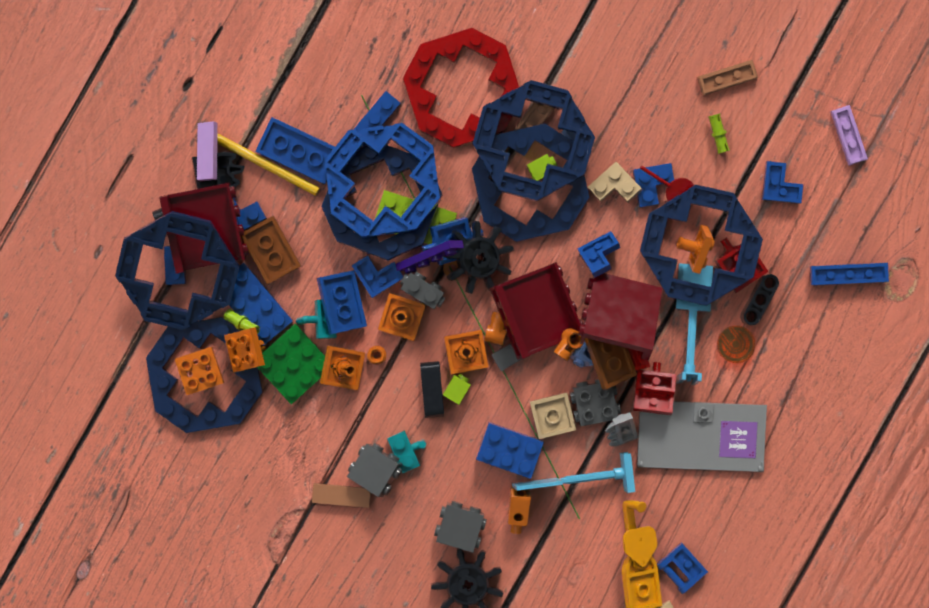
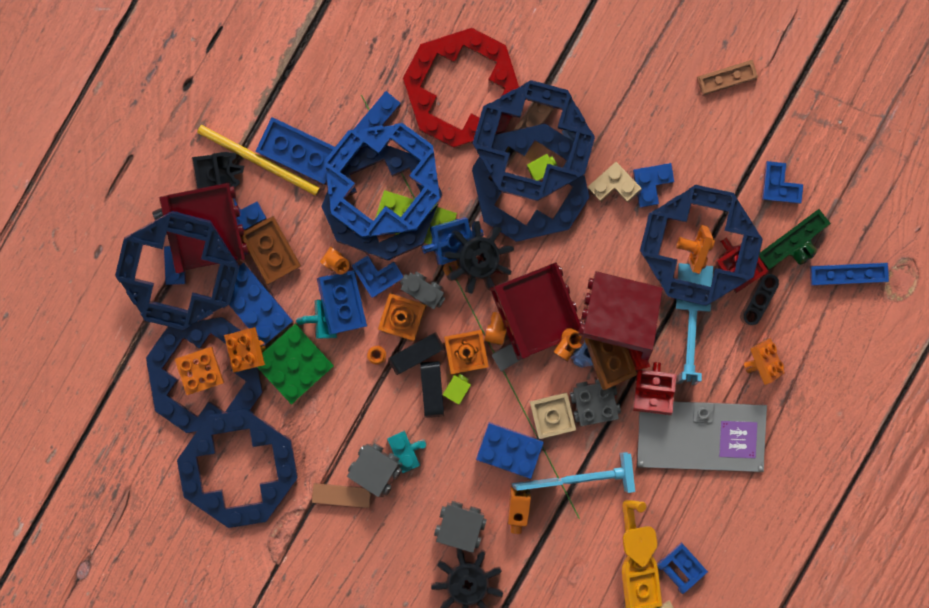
(207, 151): lavender tile -> none
(213, 501): none -> dark blue plate
(240, 322): lime pin -> none
(335, 261): none -> orange piece
(348, 367): orange plate -> none
(416, 353): none -> black beam
(433, 254): dark purple plate -> none
(595, 252): blue plate -> none
(621, 430): light grey plate -> none
(675, 187): red piece -> none
(718, 133): lime pin -> none
(736, 344): clear orange tile -> none
(765, 361): none -> orange plate
(796, 242): none -> dark green plate
(848, 135): lavender tile -> none

